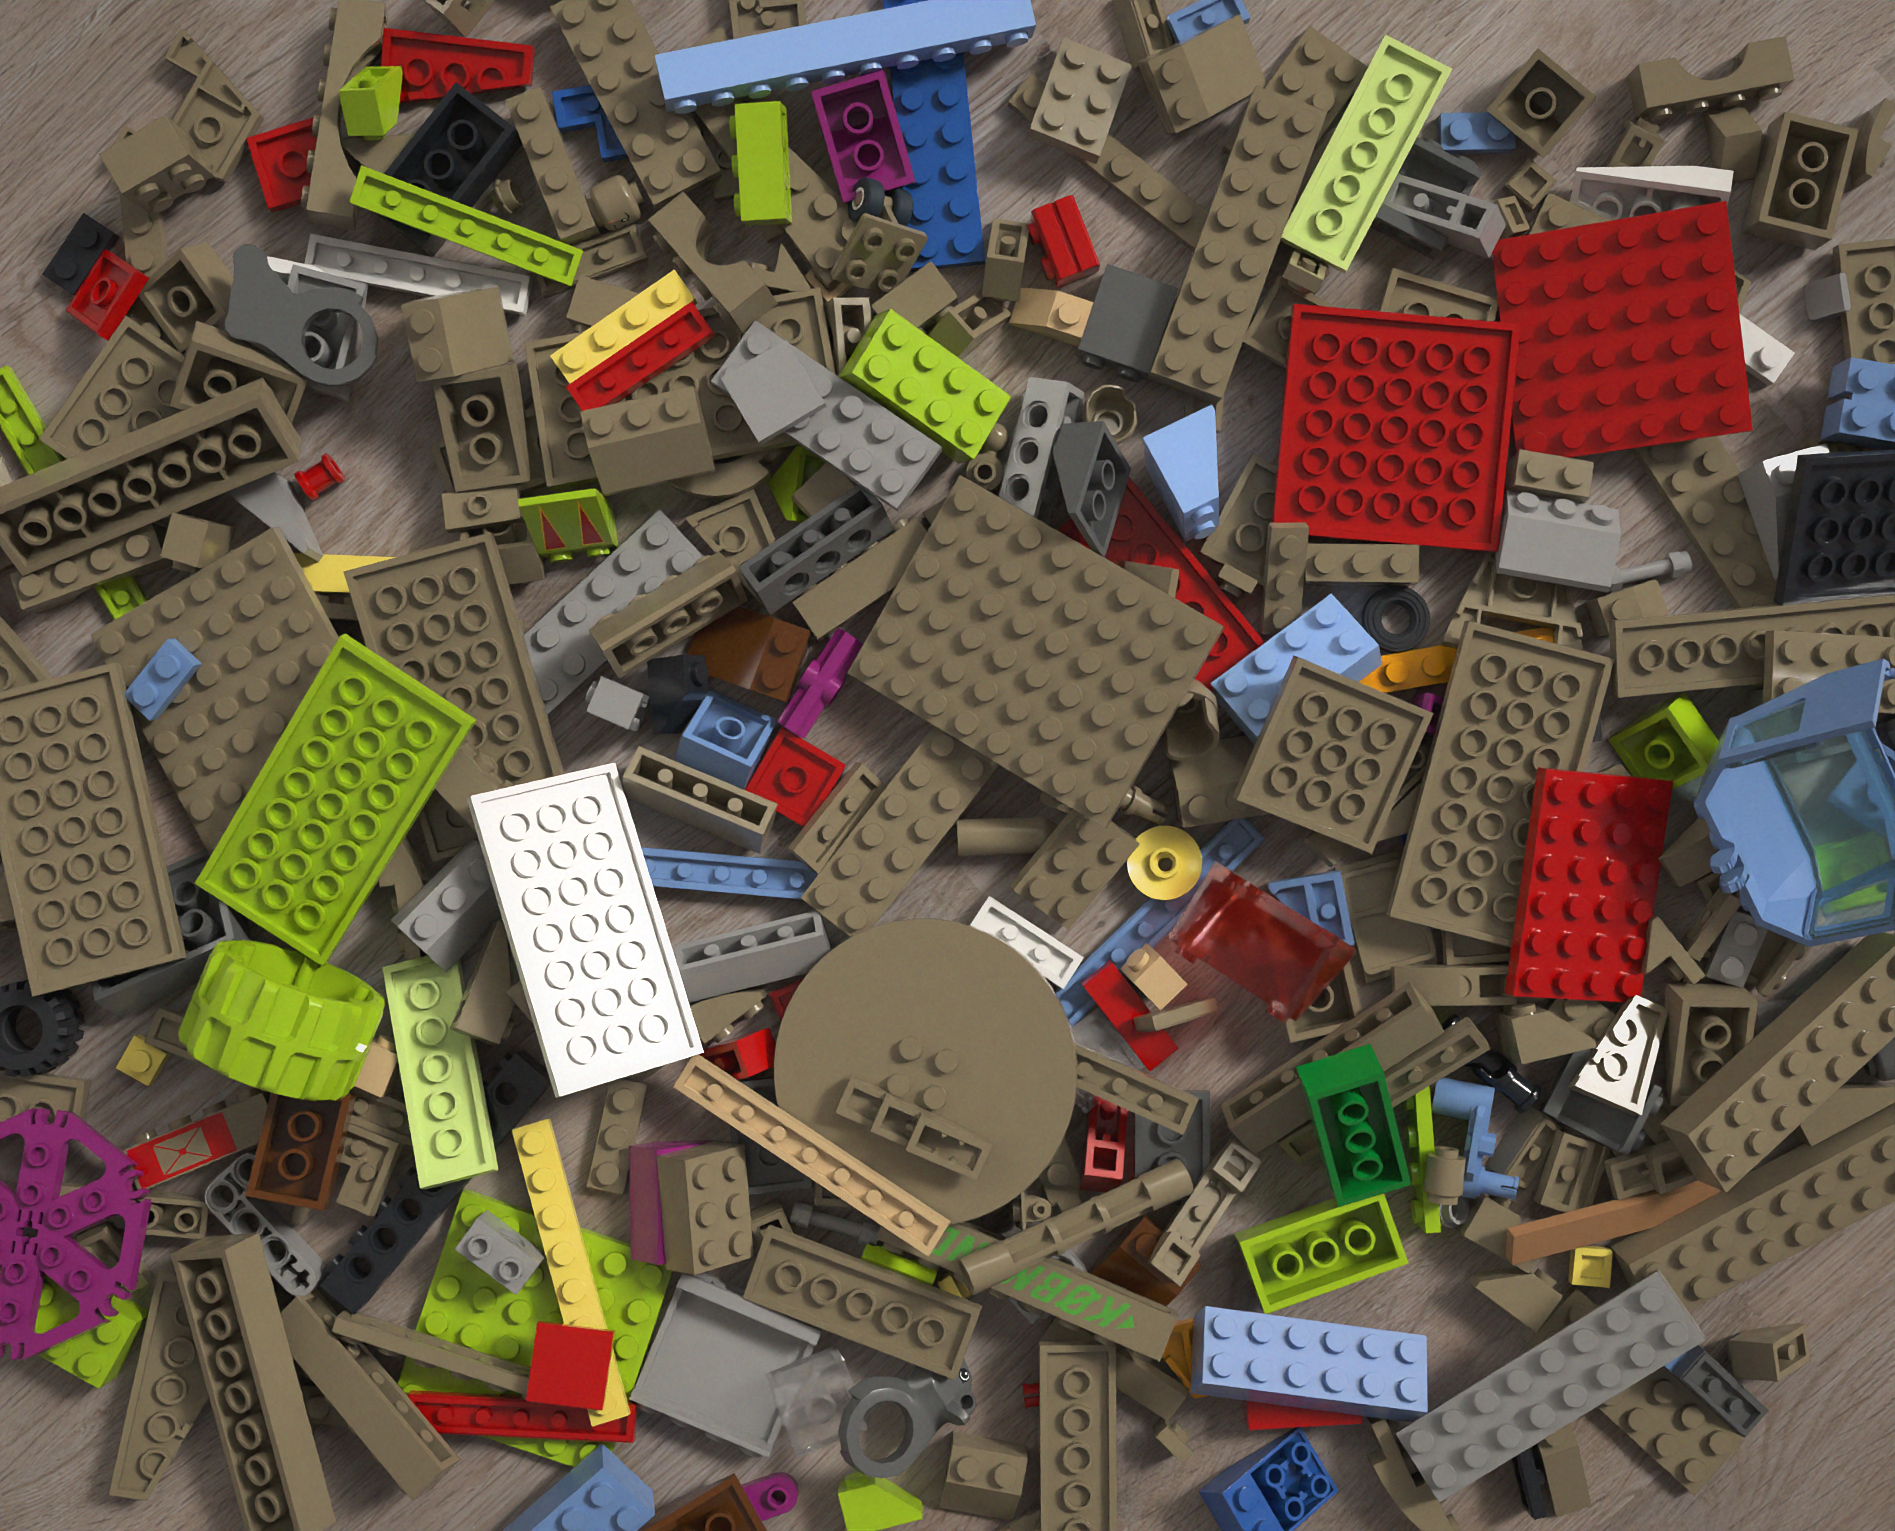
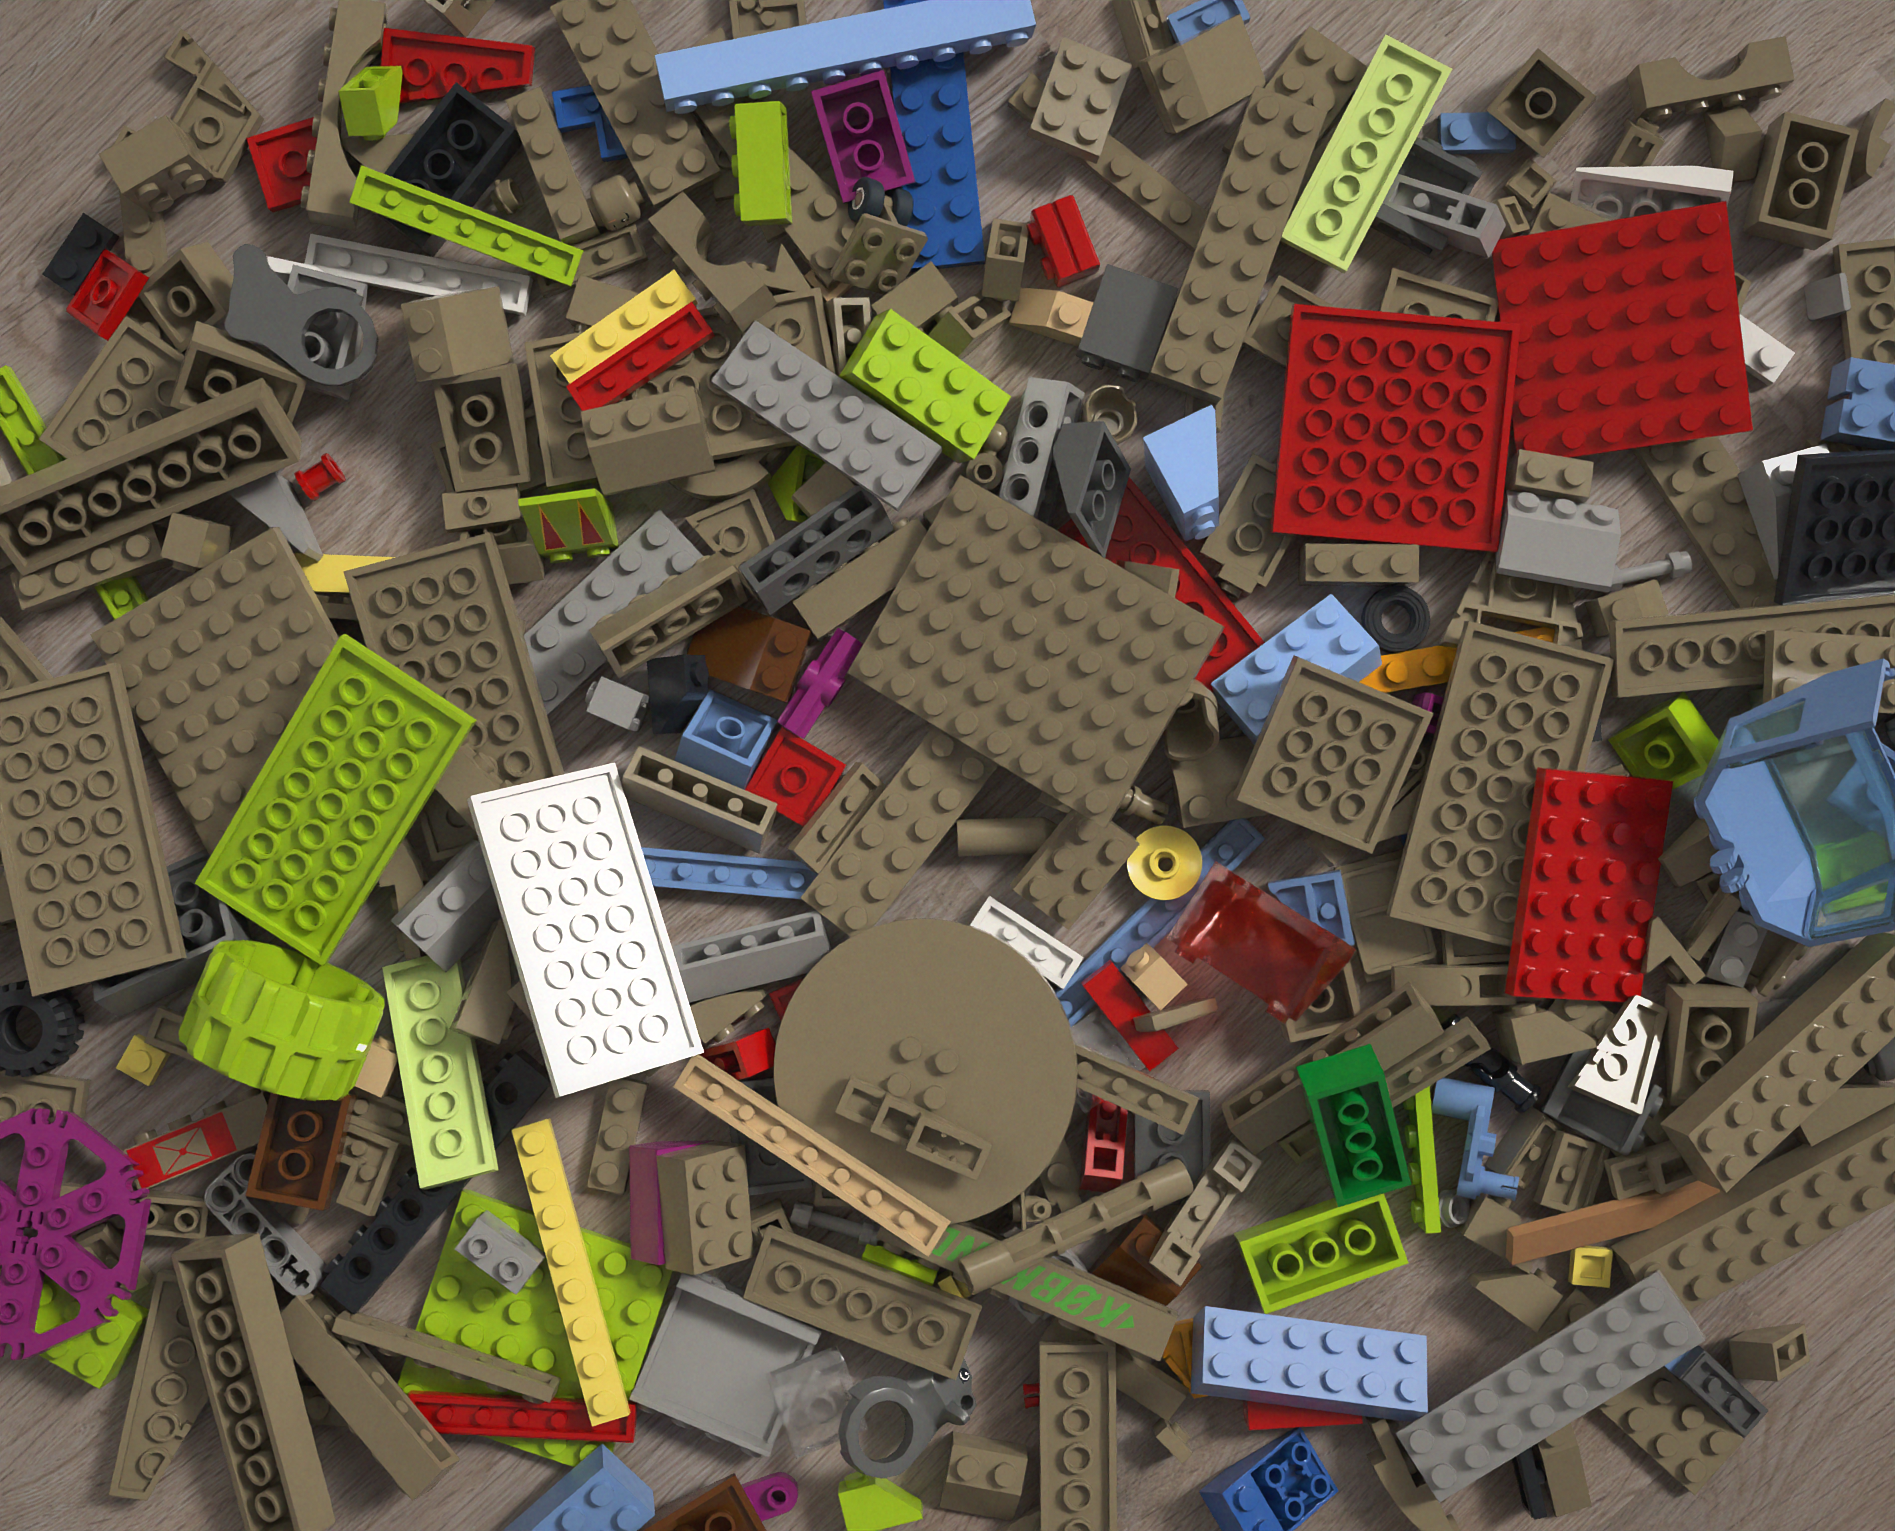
(162, 679): medium blue plate -> none
(570, 1365): red tile -> none
(773, 392): light grey tile -> none
(1283, 575): dark tan plate -> none
(1304, 272): dark tan plate -> none
(1444, 1175): dark tan brick -> none

